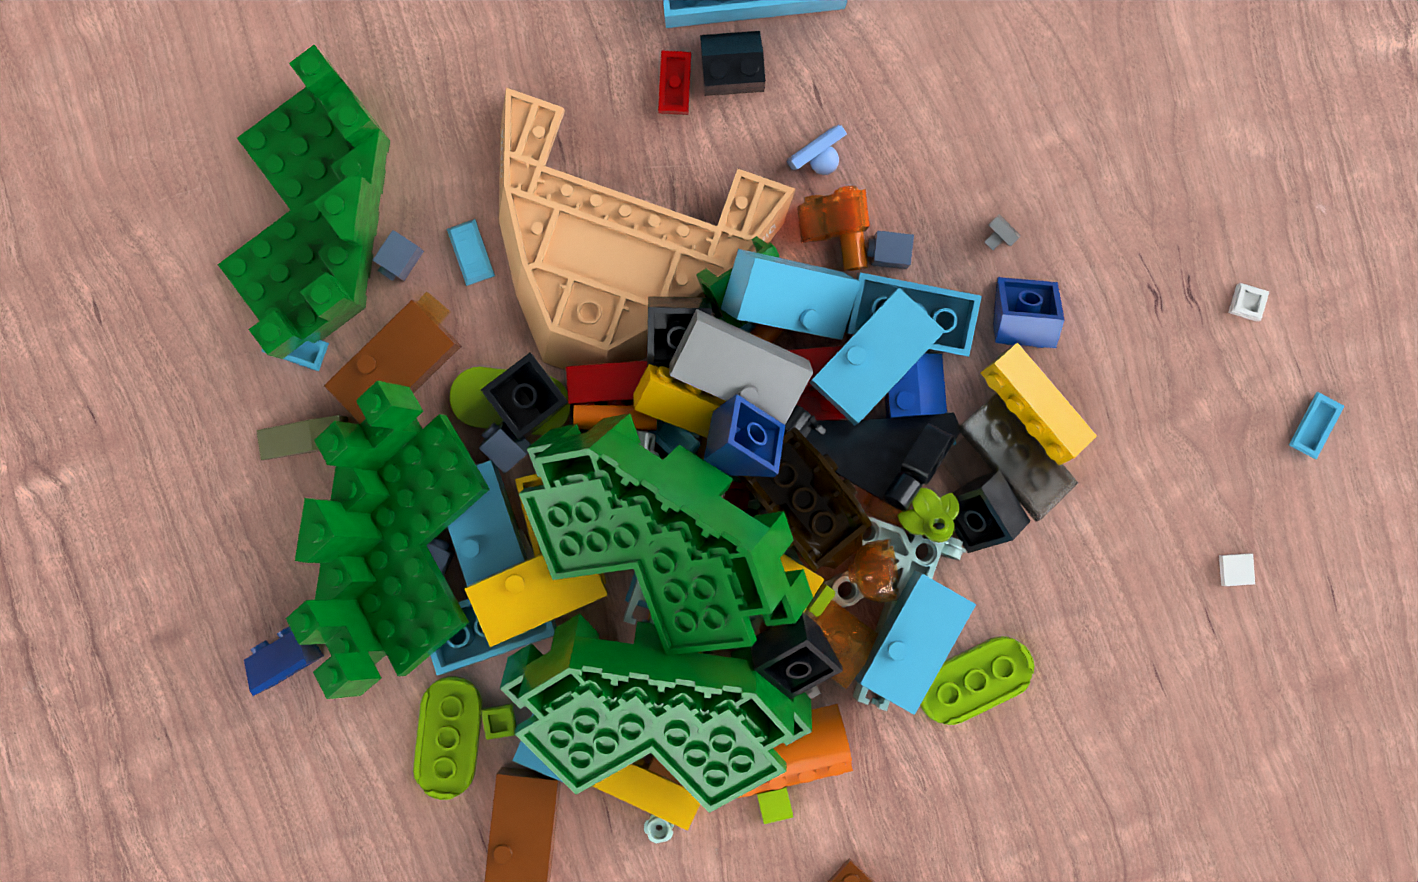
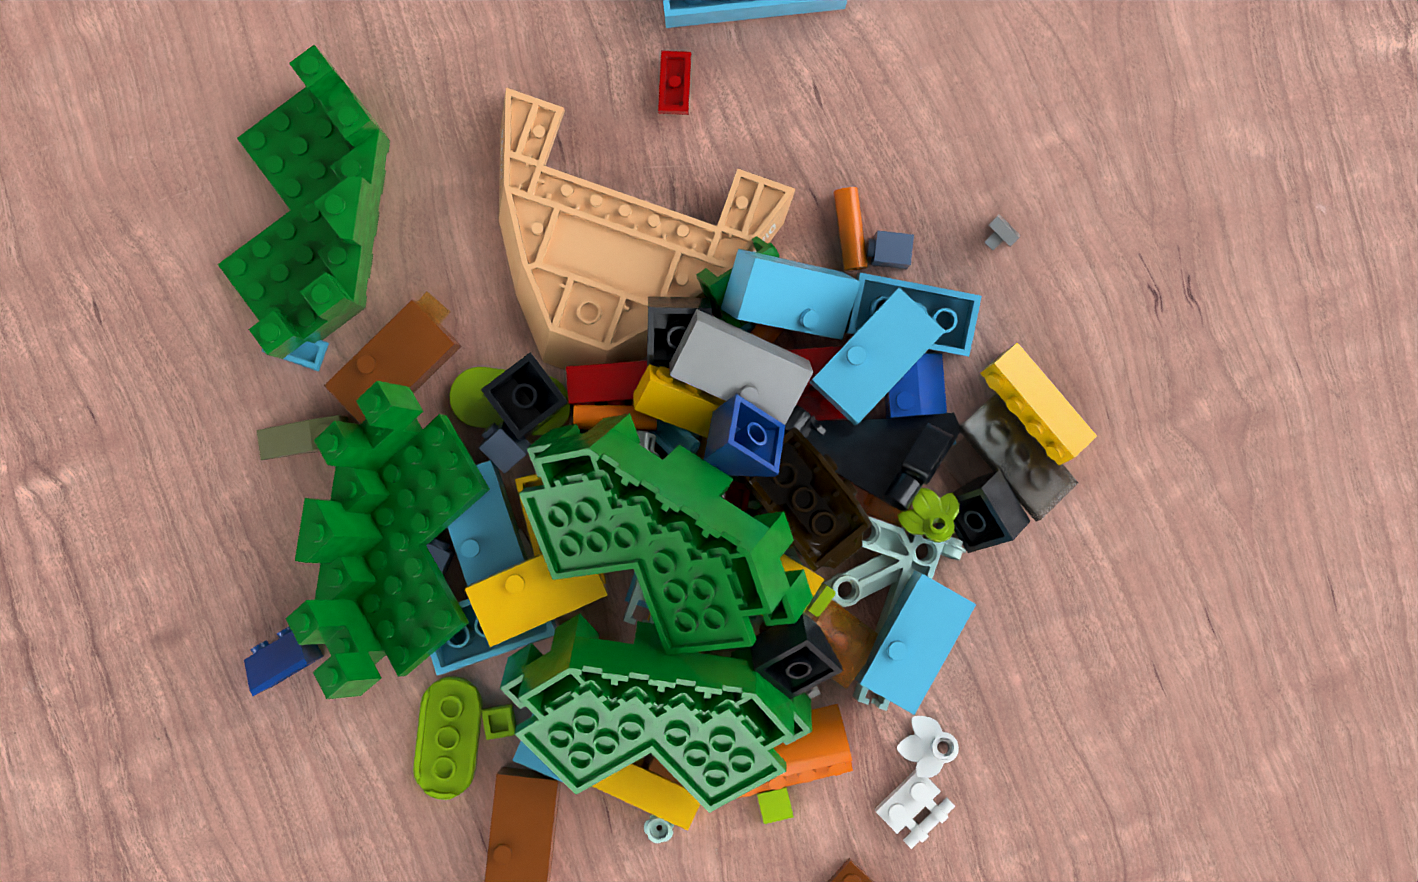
(397, 256): sand blue brick -> none
(470, 252): medium azure tile -> none
(732, 63): black slope -> none
(819, 152): light blue tile -> none
(833, 215): clear orange brick -> none
(875, 571): clear orange cylinder -> none
(907, 801): none -> white plate
(923, 746): none -> white plate
(978, 680): lime tile -> none
(1027, 313): blue slope -> none
(1237, 569): white tile -> none
(1248, 302): white tile -> none
(1316, 425): medium azure tile -> none

